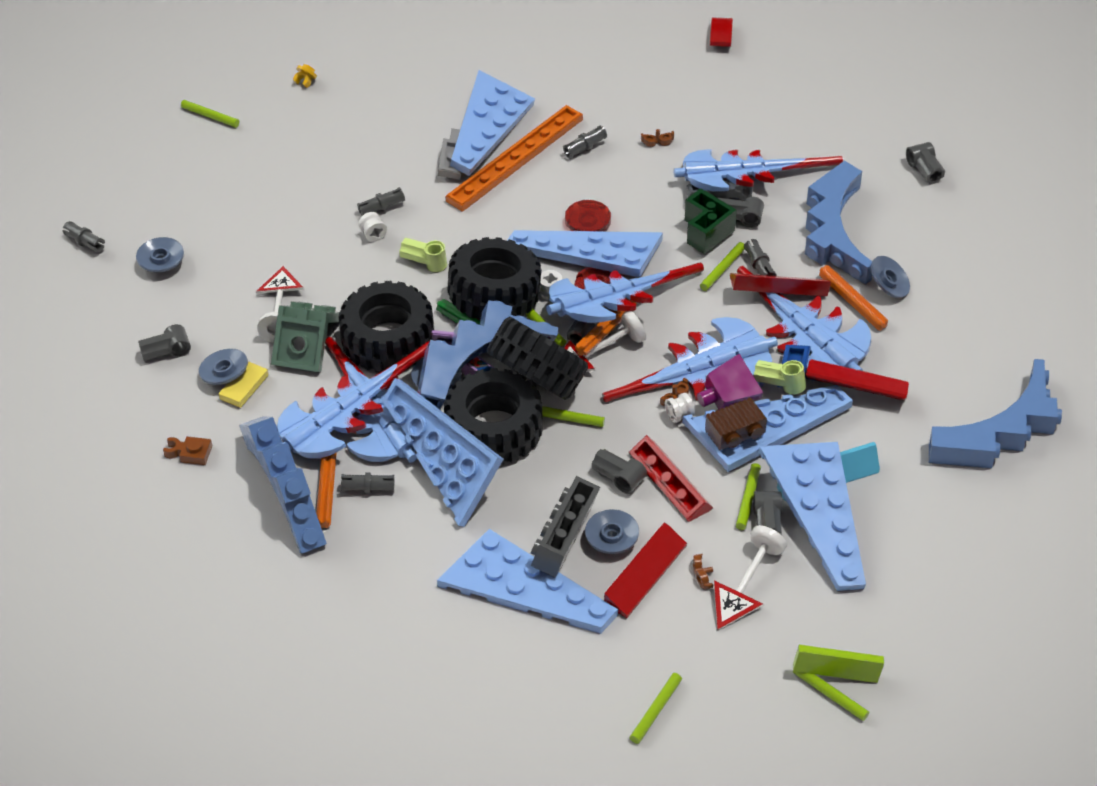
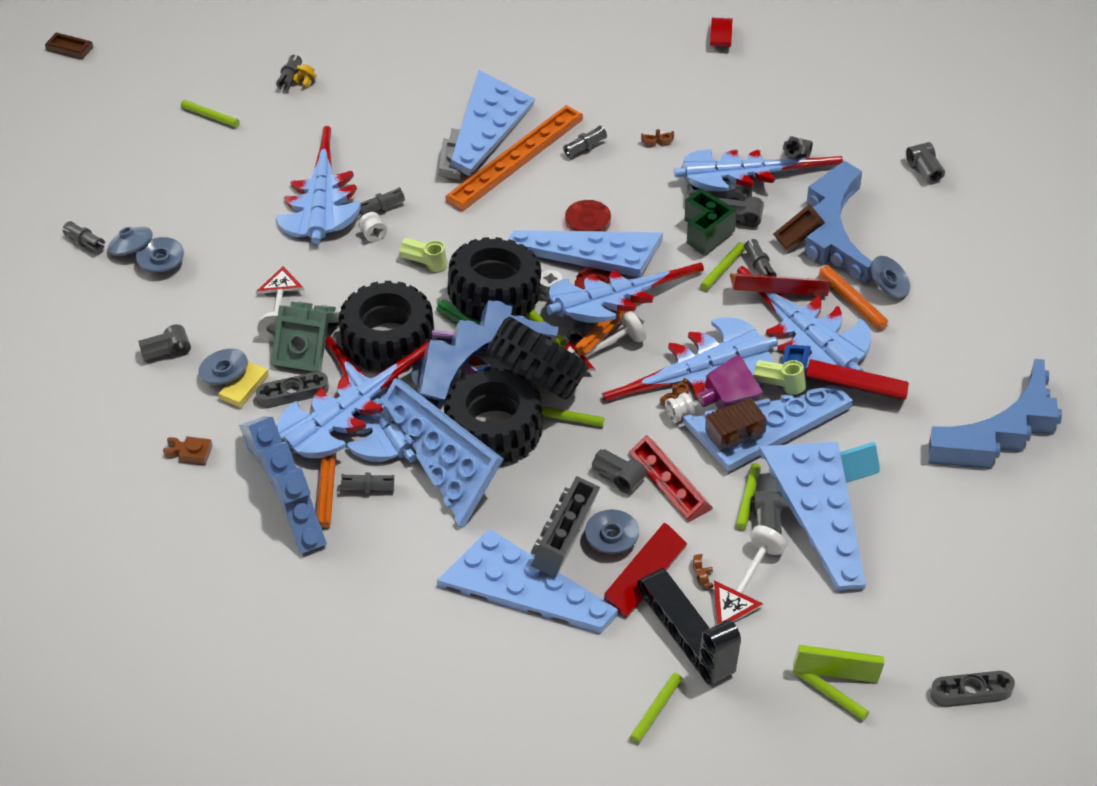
(69, 45): none -> reddish brown tile
(130, 240): none -> sand blue dish
(276, 399): none -> dark grey beam
(288, 72): none -> dark grey pin
(319, 205): none -> light blue animal
(710, 650): none -> black beam
(797, 147): none -> dark grey piece
(798, 228): none -> reddish brown tile
(964, 697): none -> dark grey beam

